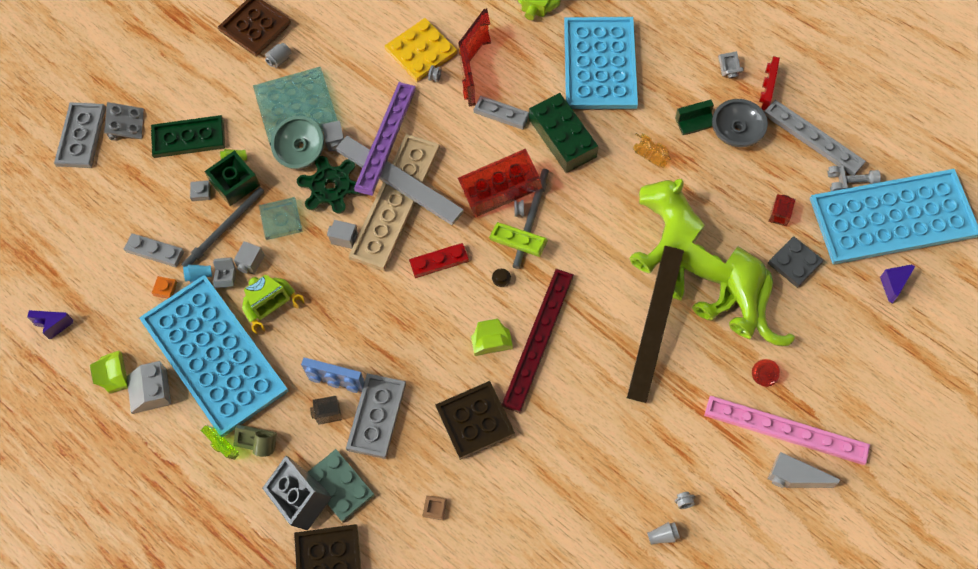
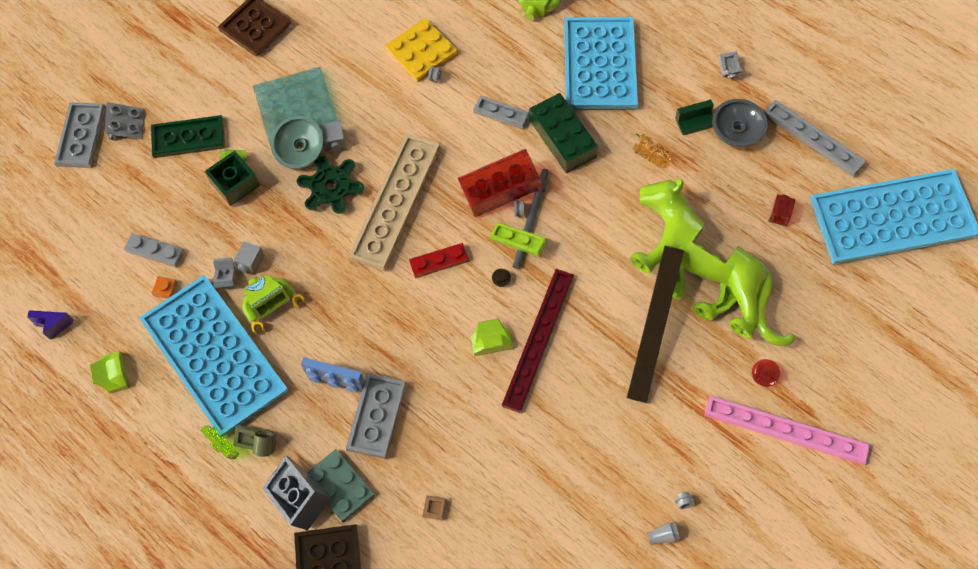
(148, 387): light grey slope -> none
(193, 272): medium azure cone -> none
(198, 252): dark grey bar -> none
(200, 190): light grey plate -> none
(277, 55): light grey brick -> none
(280, 218): clear light blue tile -> none
(326, 410): clear smoke brick -> none
(342, 234): light grey brick -> none
(385, 139): medium lavender tile -> none
(404, 183): light grey tile -> none
(468, 46): clear red windscreen -> none
(475, 420): dark brown plate -> none
(769, 83): red plate -> none
(795, 261): dark grey plate -> none
(796, 474): light grey slope -> none
(835, 171): light grey bar -> none
(894, 280): dark purple slope -> none

